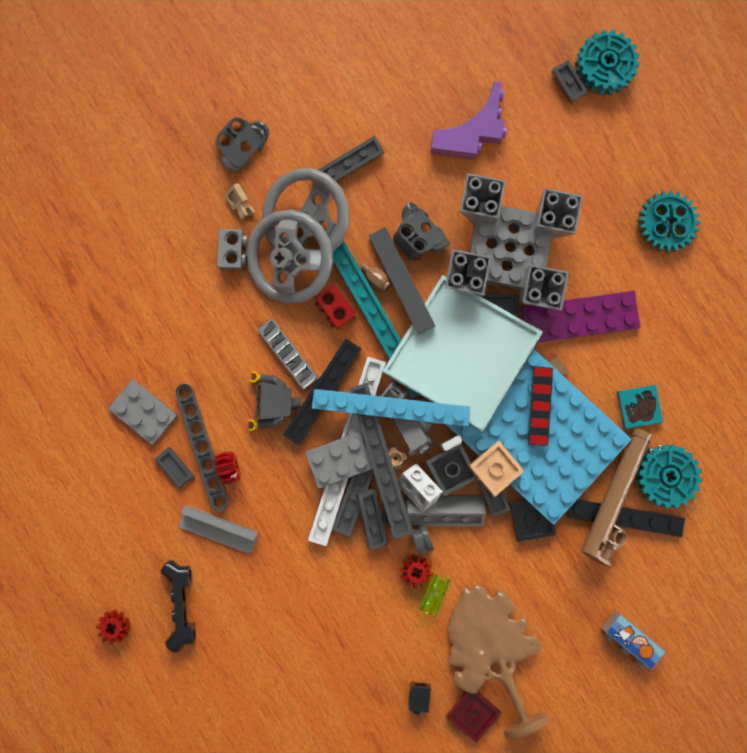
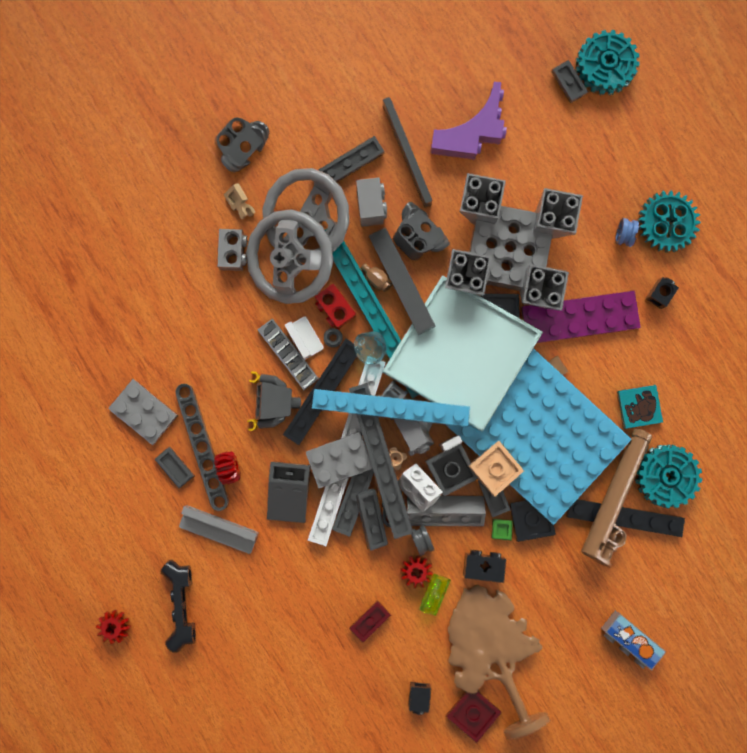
(288, 491): none -> dark grey slope
(304, 337): none -> white panel
(333, 331): none -> dark grey plate
(370, 203): none -> light grey brick
(370, 347): none -> clear light blue helmet
(370, 621): none -> dark red plate
(407, 152): none -> dark grey tile
(494, 572): none -> black brick
(502, 529): none -> bright green tile
(540, 406): tile -> none
(626, 232): none -> medium blue wheel
(656, 298): none -> black brick

